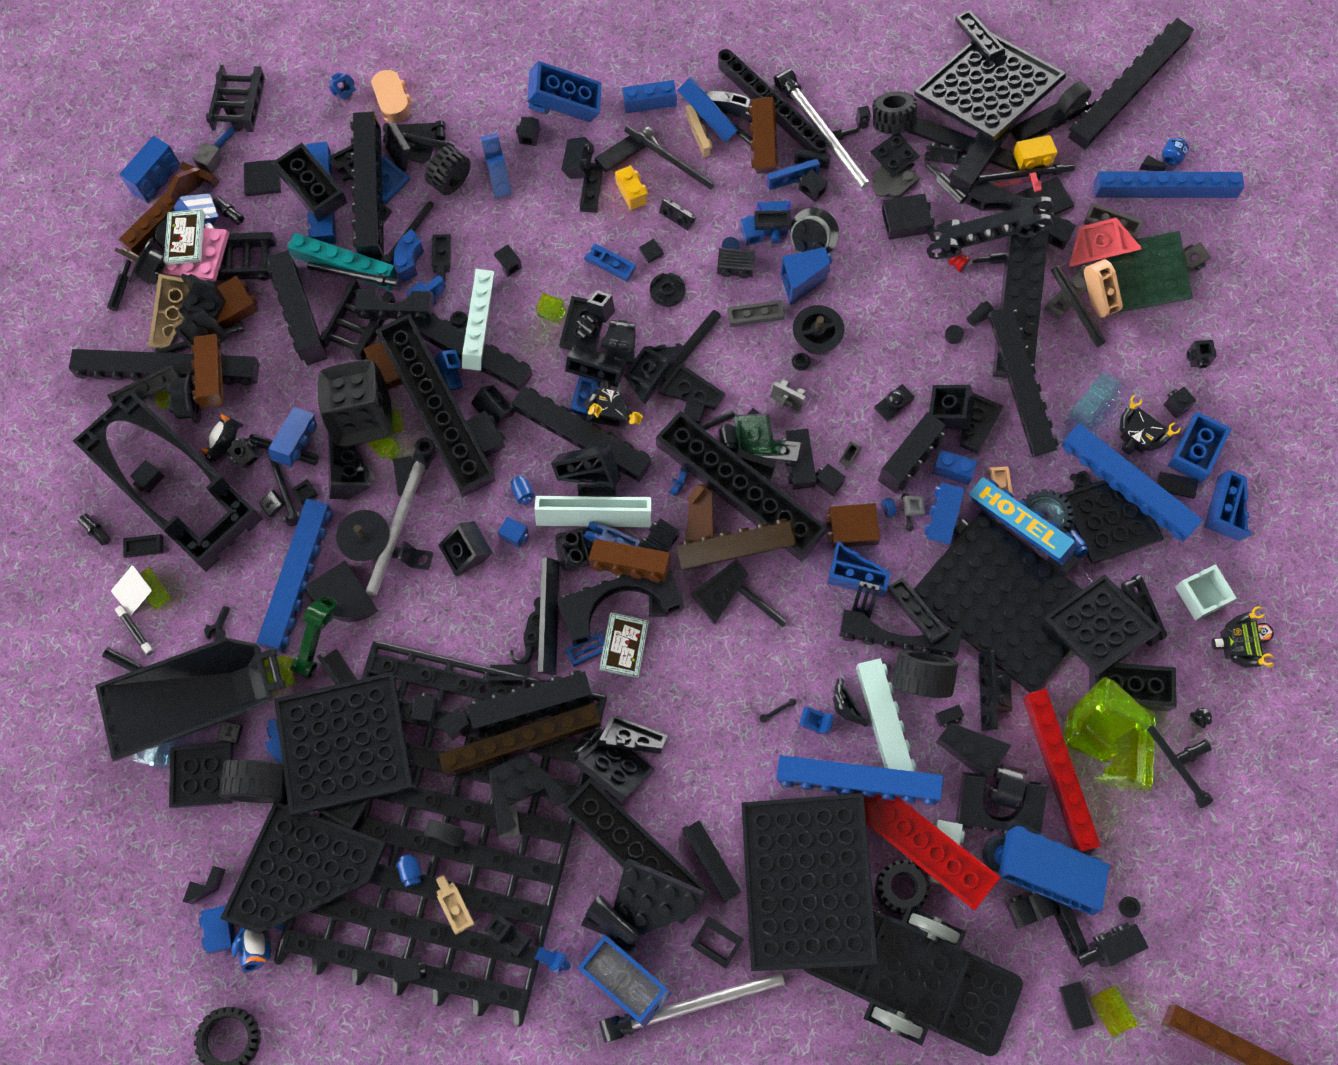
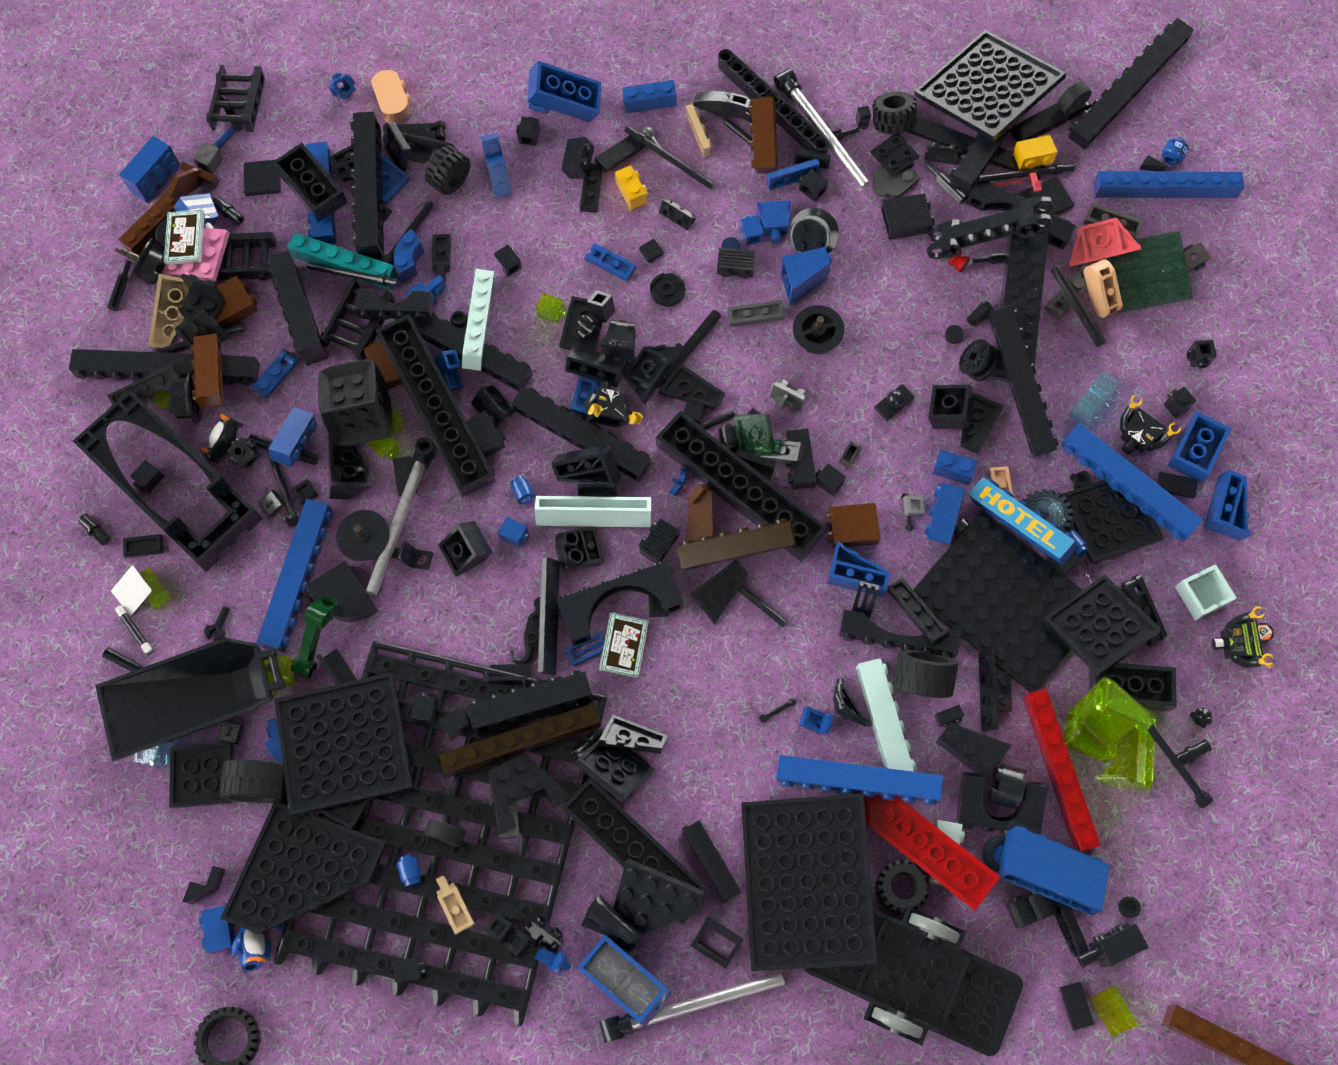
(275, 374): none -> blue plate
(551, 935): none -> black hinge
(609, 534): blue hinge -> none
(630, 560): reddish brown brick -> none
(707, 109): blue tile -> none
(772, 220): black tile -> none
(801, 361): black plate -> none
(888, 507): blue tile -> none
(912, 453): black brick -> none
(979, 360): none -> black wheel
(980, 35): tile -> none

